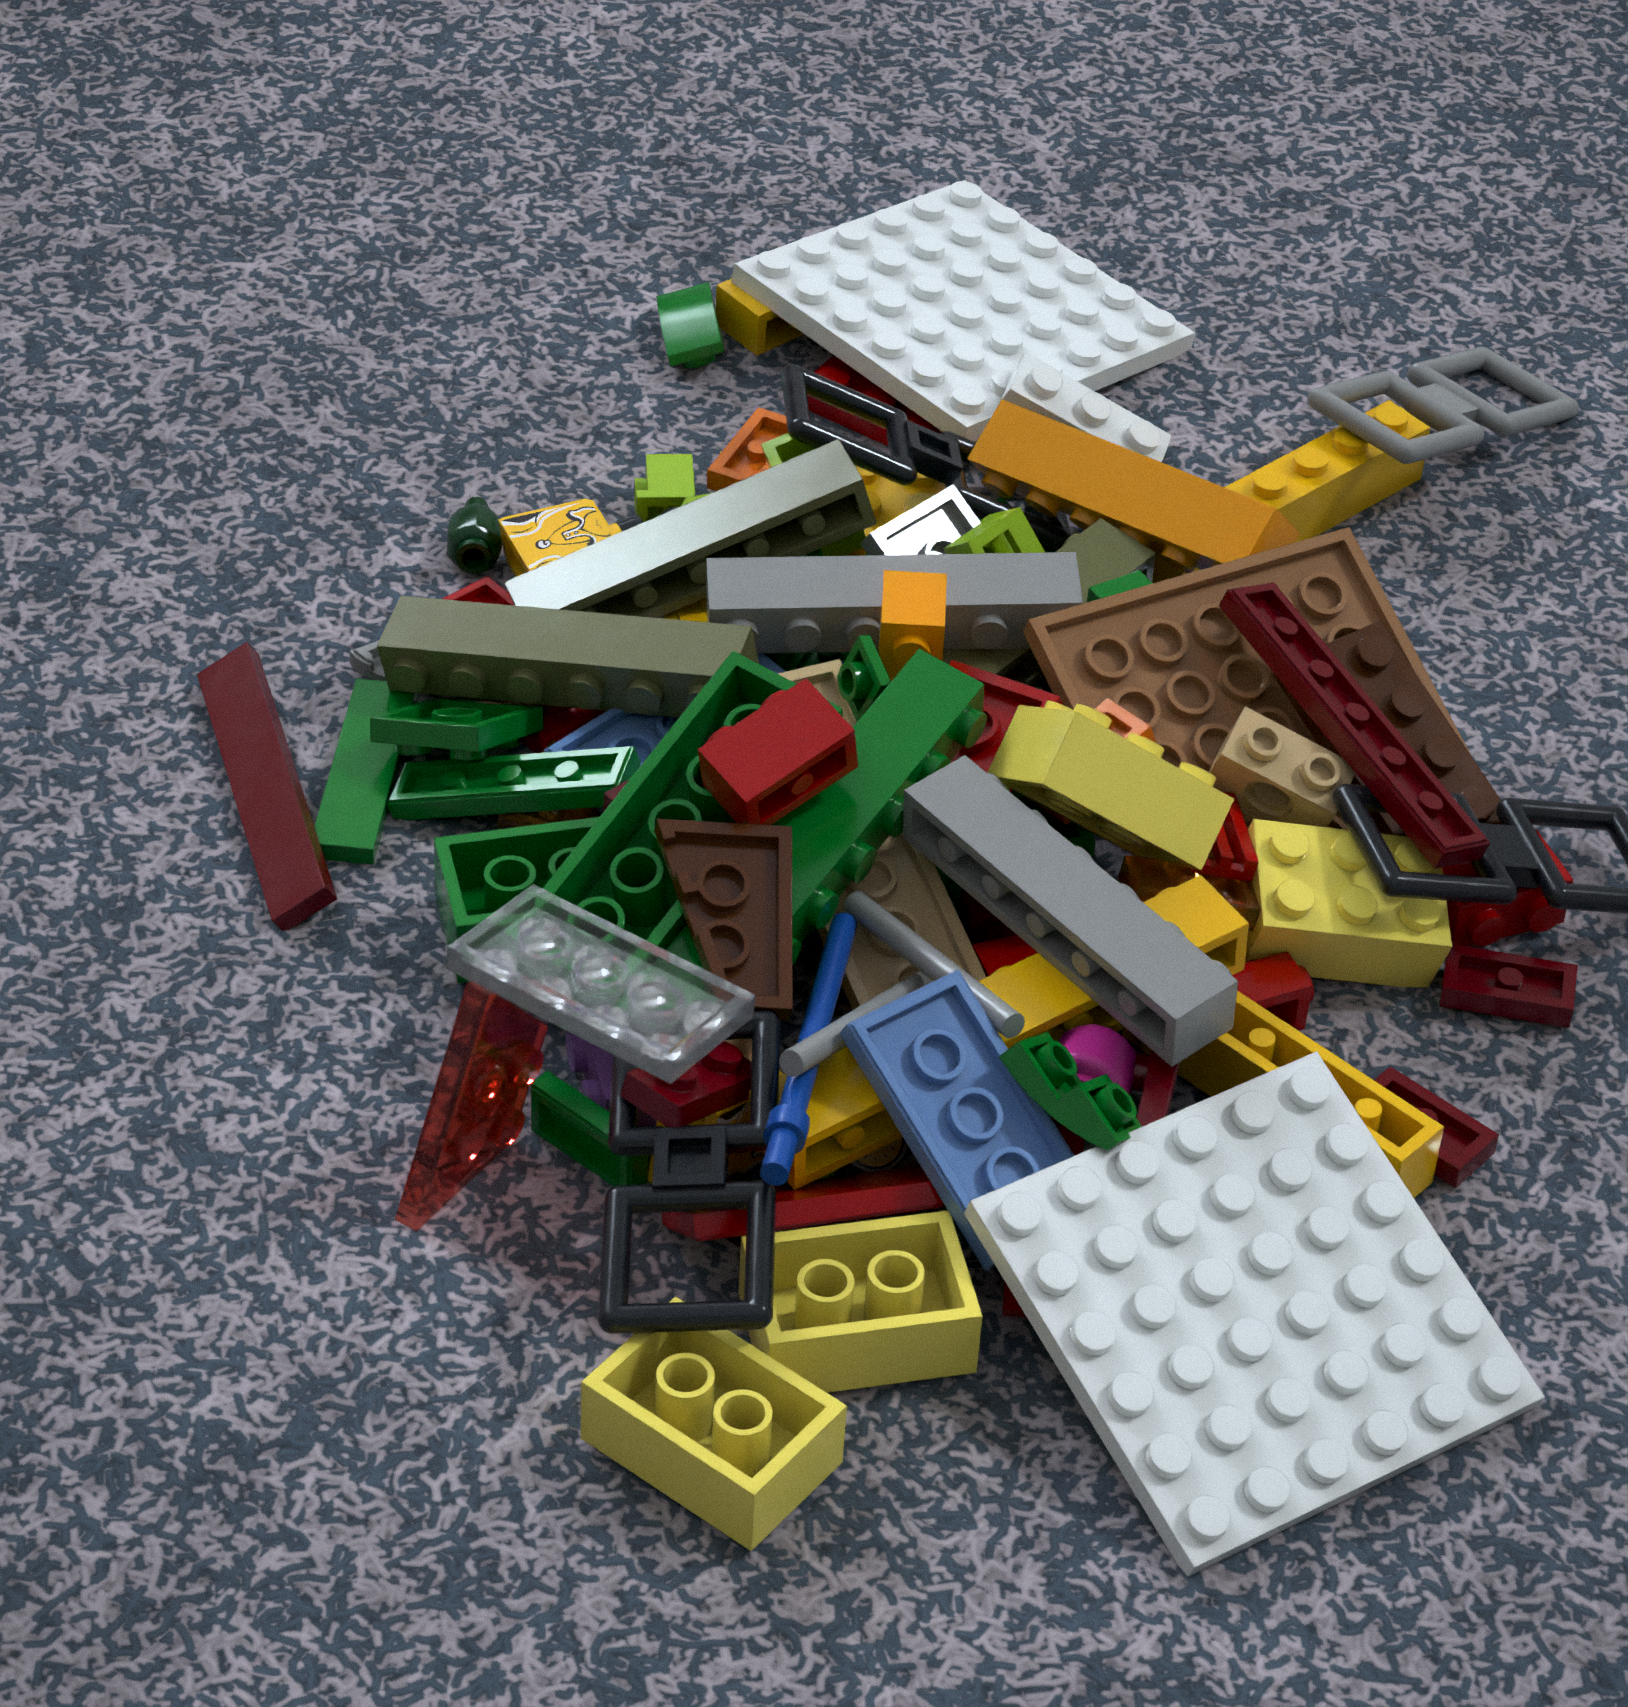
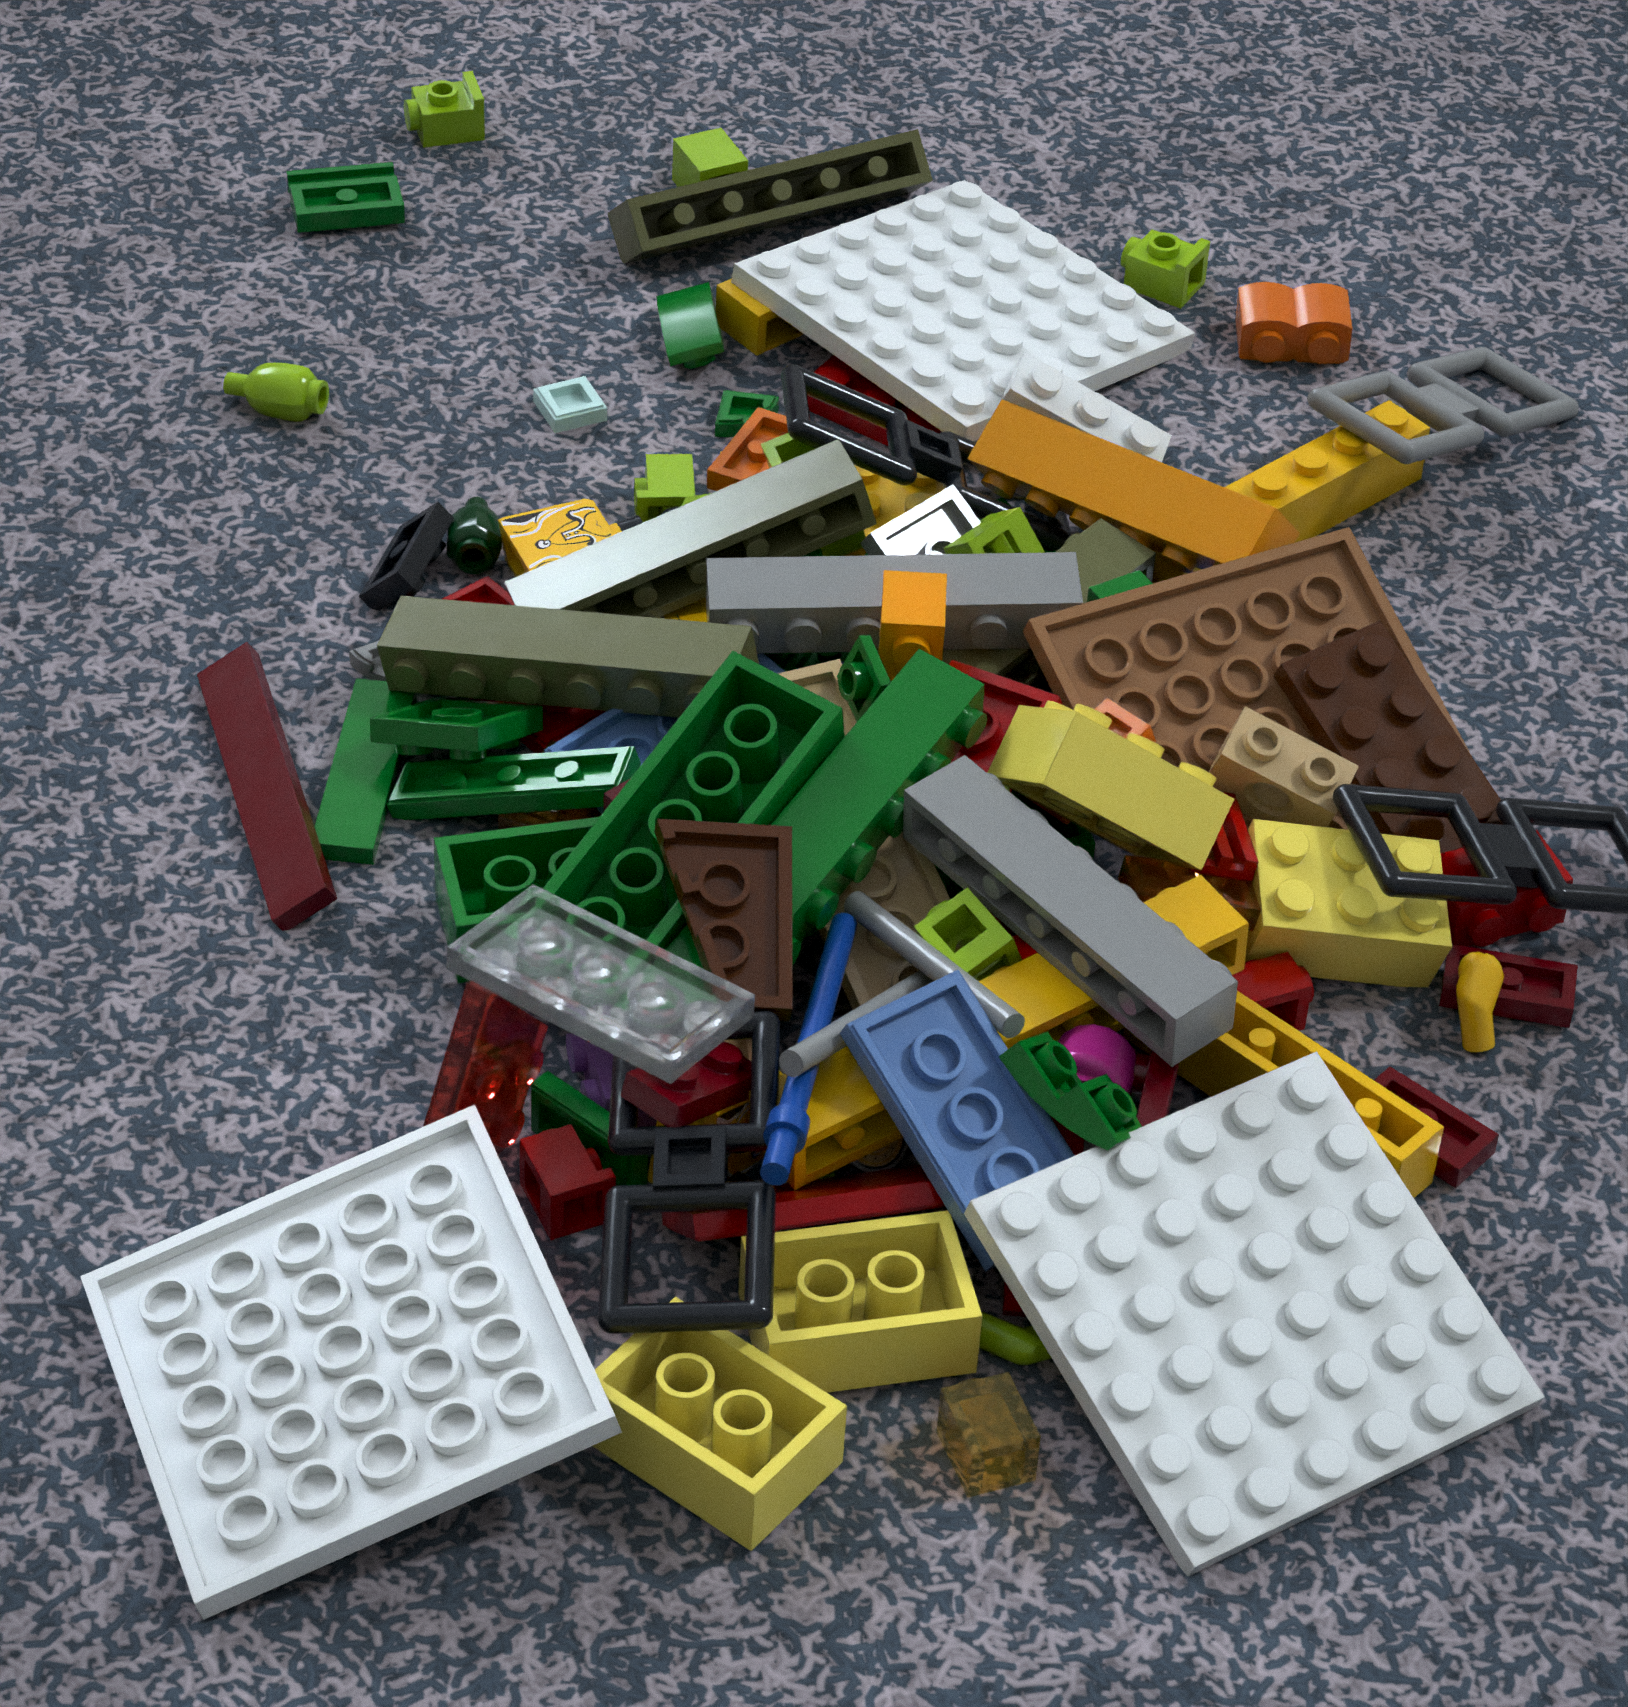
(280, 391): none -> lime plant
(345, 197): none -> green plate
(345, 1360): none -> white plate
(406, 557): none -> black plate
(446, 112): none -> lime brick
(564, 1181): none -> red brick
(570, 404): none -> light aqua tile
(705, 157): none -> lime brick
(738, 407): none -> green tile
(769, 196): none -> olive brick
(778, 756): red brick -> none
(969, 935): none -> lime brick
(988, 1434): none -> clear yellow brick
(1011, 1341): none -> lime arm
(1165, 267): none -> lime brick
(1296, 323): none -> orange brick
(1355, 725): dark red tile -> none
(1476, 997): none -> yellow arm

